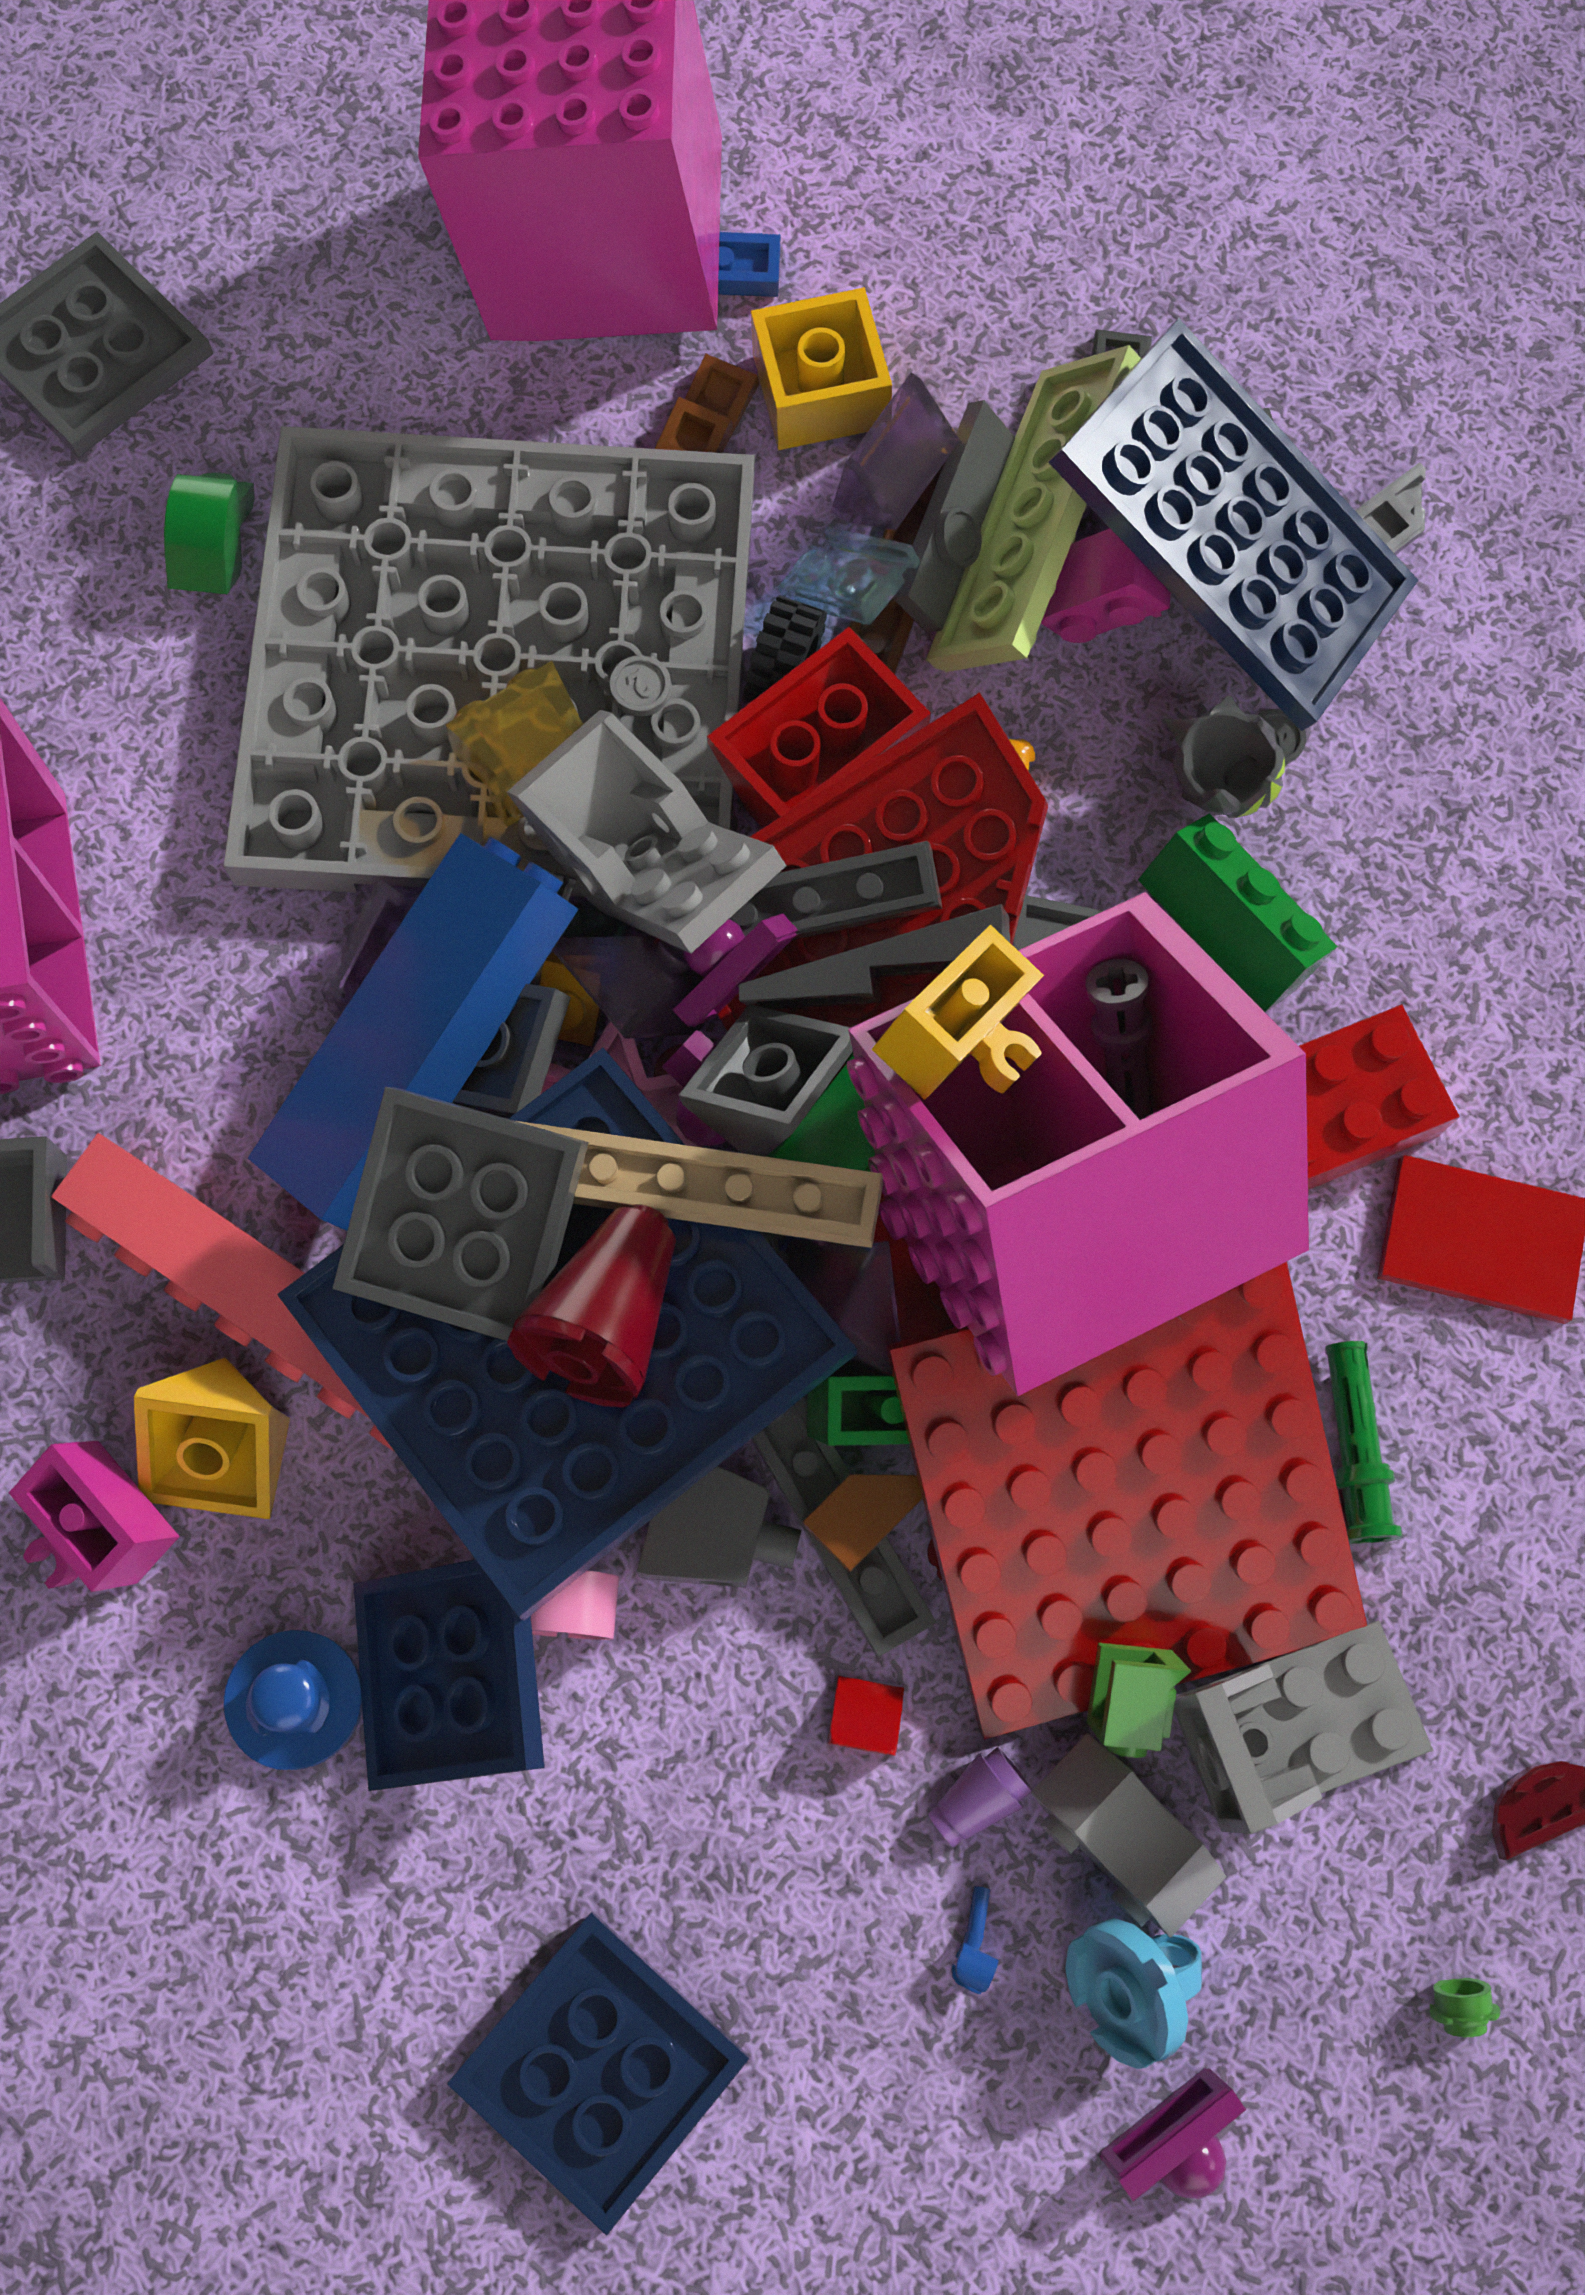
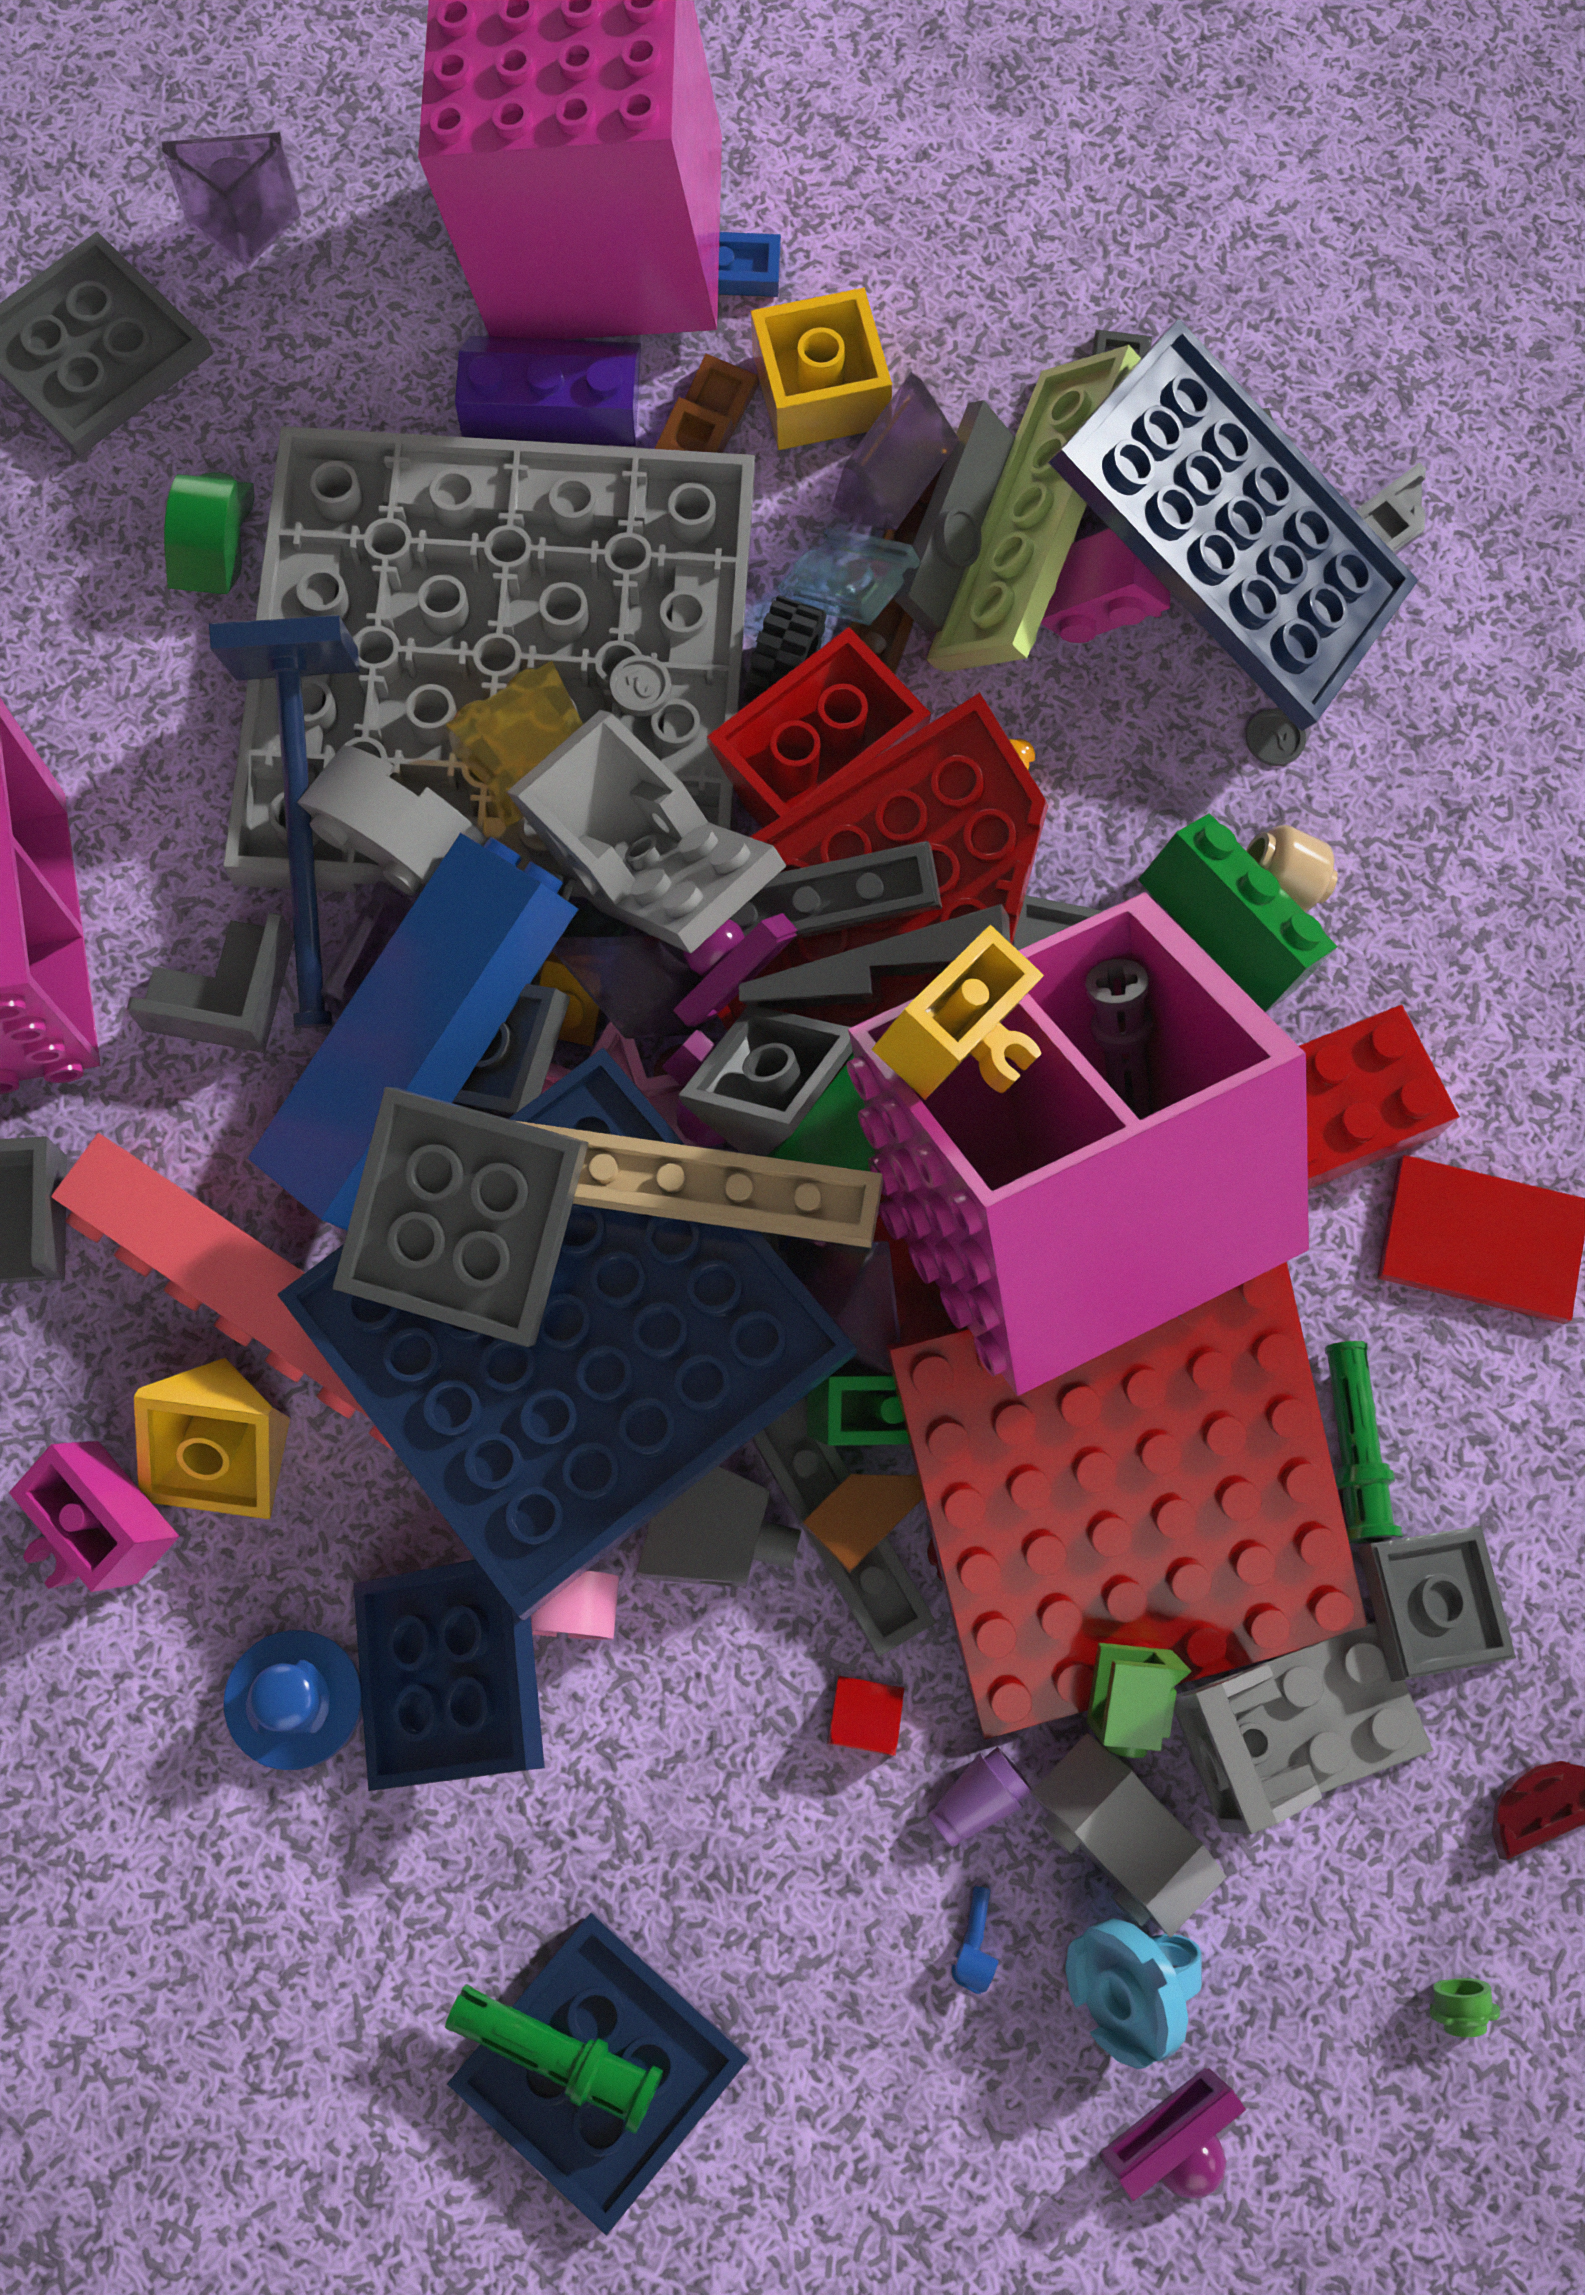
(232, 1007): none -> dark grey panel
(235, 190): none -> clear purple slope
(287, 652): none -> dark blue tile
(369, 811): none -> light grey brick
(548, 390): none -> dark purple slope
(582, 2068): none -> green pin
(601, 1310): dark red cone -> none
(1226, 760): dark grey hair -> none
(1298, 862): none -> tan head
(1436, 1603): none -> dark grey tile

